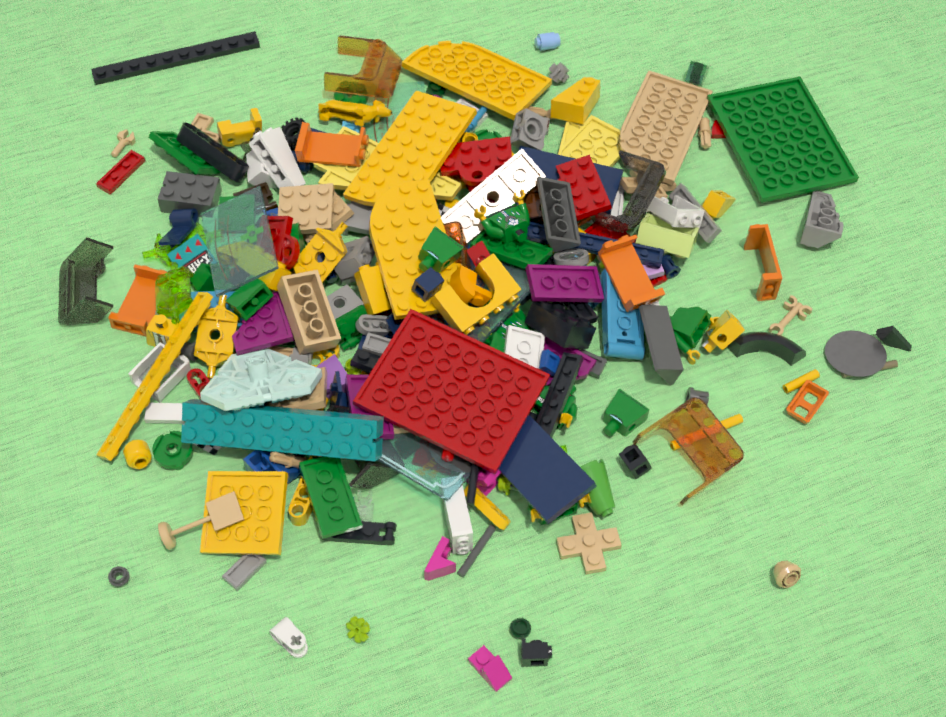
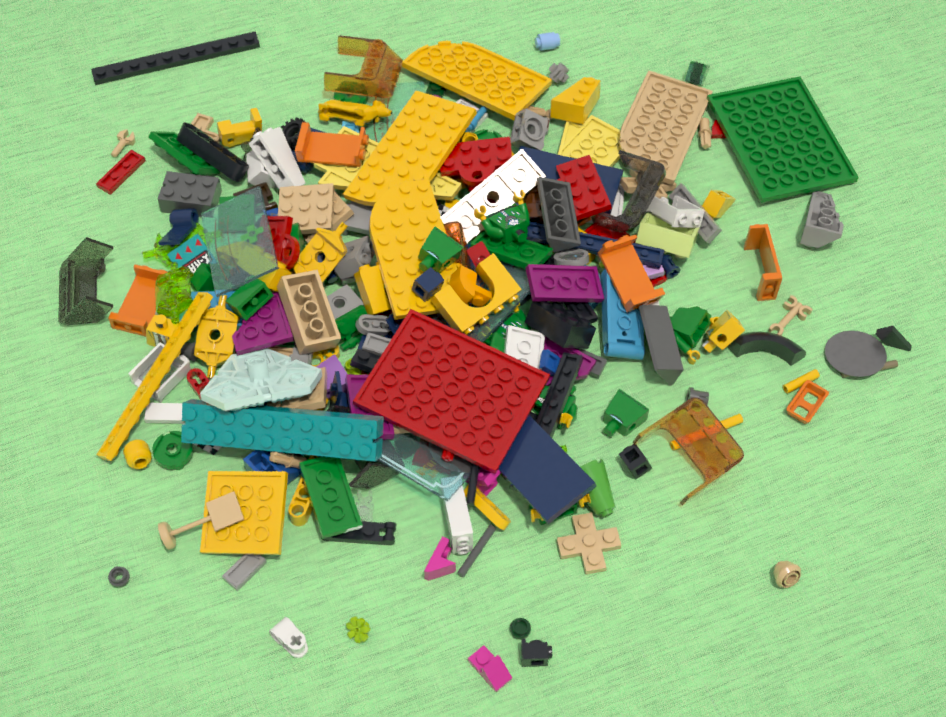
(504, 485): lime plate -> none

